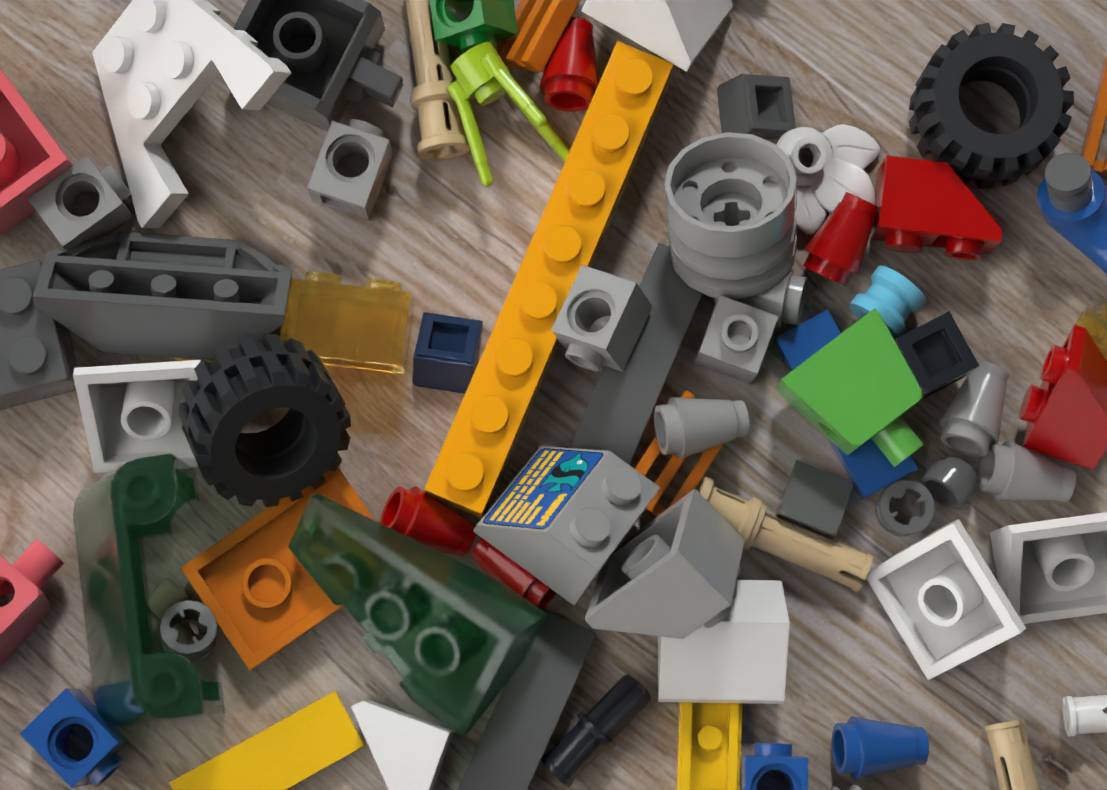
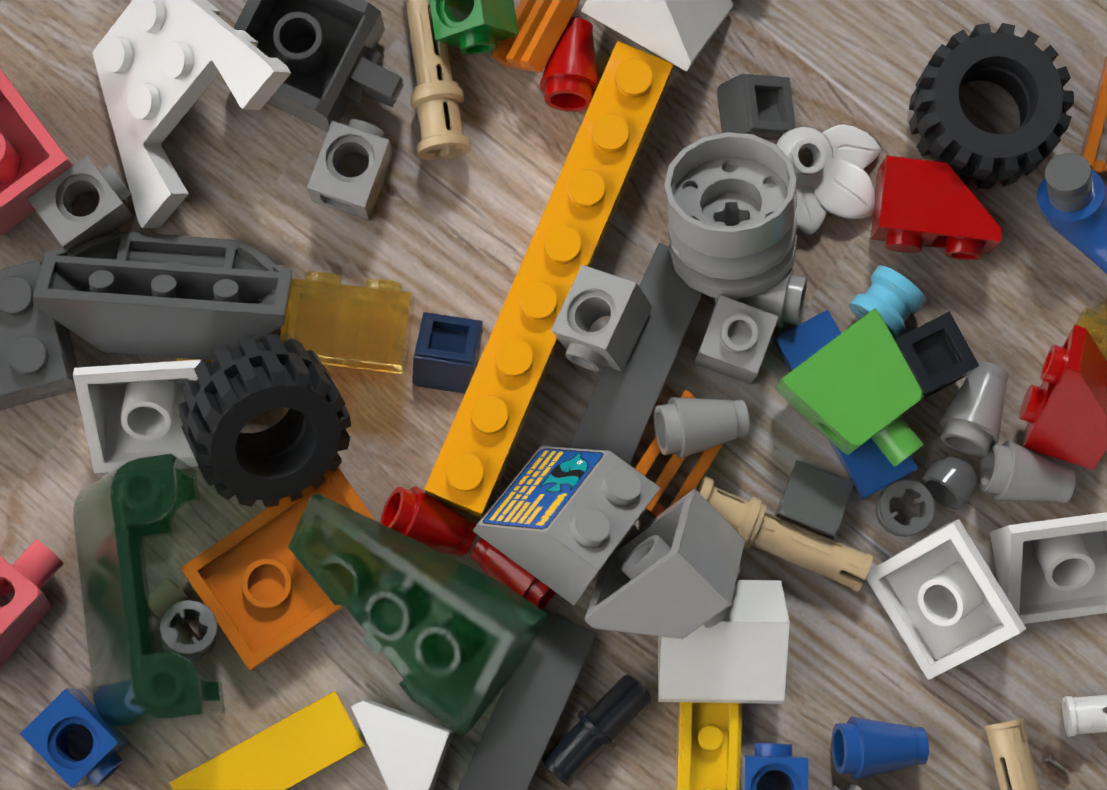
(486, 78): lime plant -> none
(842, 240): red cone -> none

